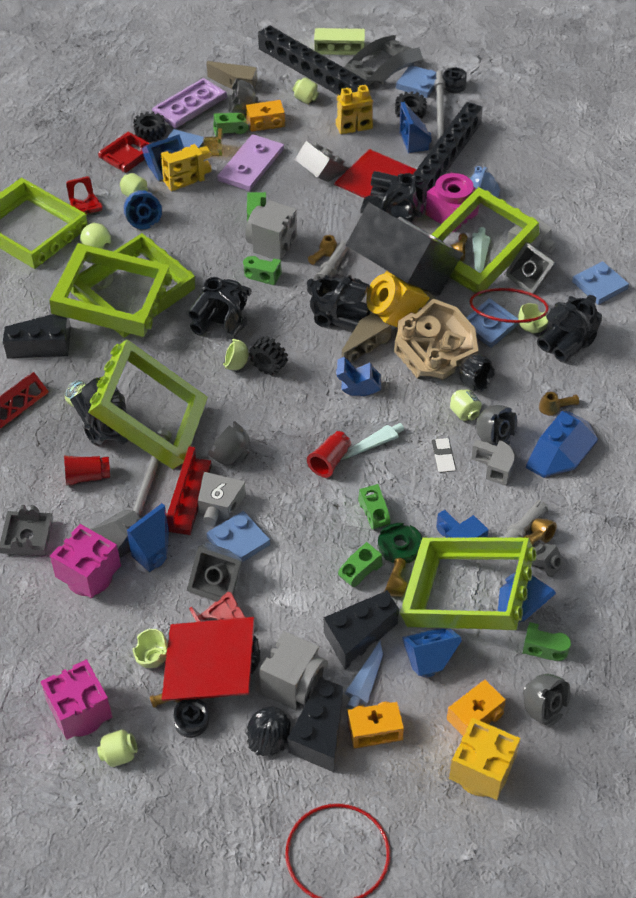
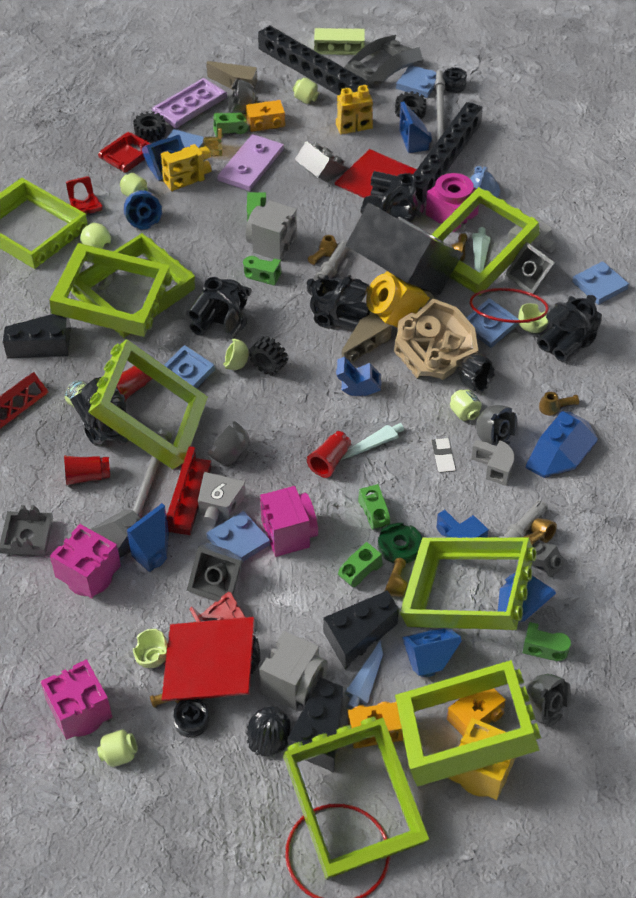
(132, 381): none -> red plant
(190, 366): none -> medium blue plate
(288, 520): none -> dark pink piece
(345, 736): none -> lime window
(475, 754): none -> lime window

